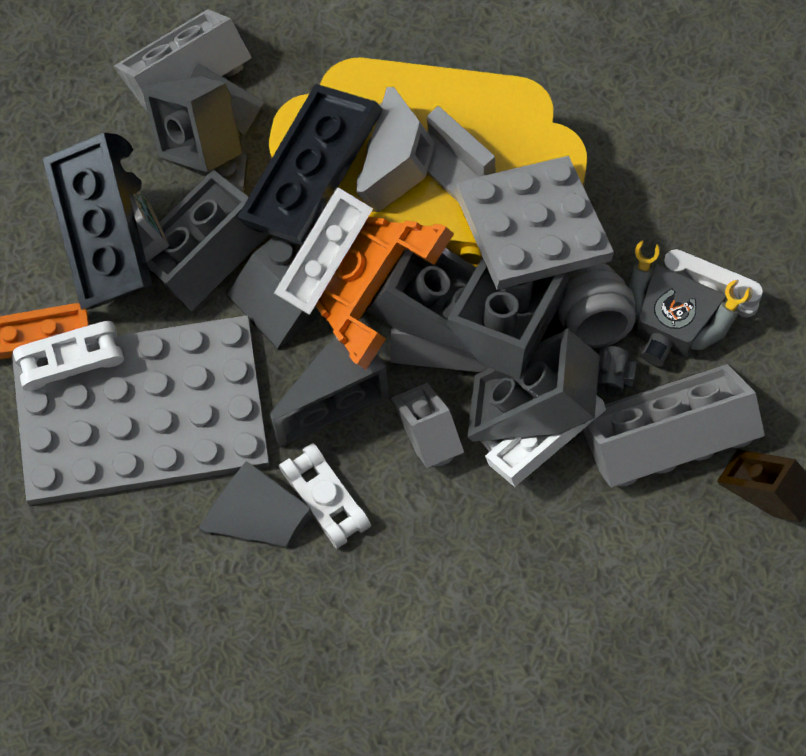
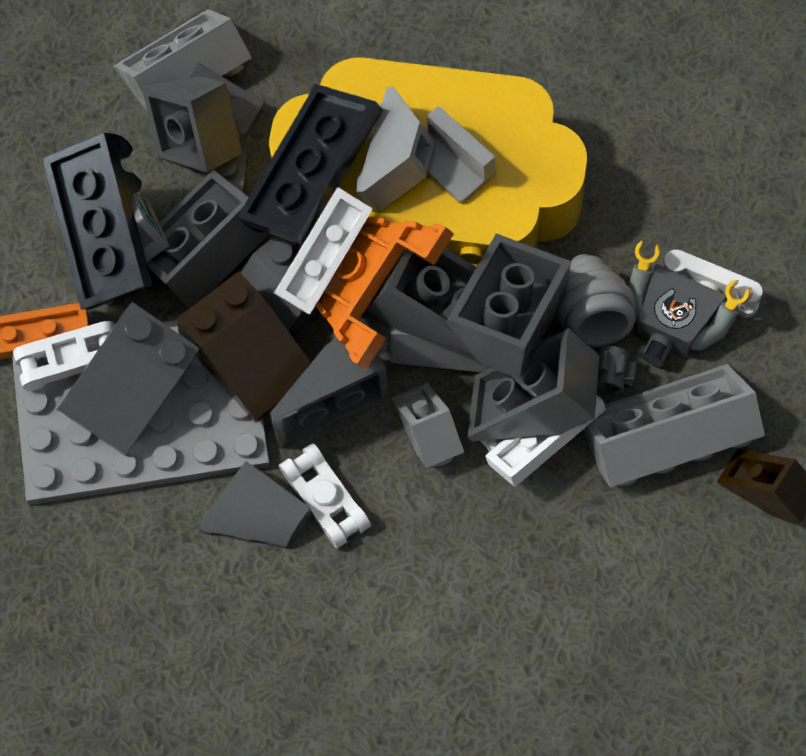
(128, 378): none -> dark grey slope
(244, 345): none -> dark brown slope
(533, 222): light grey plate -> none

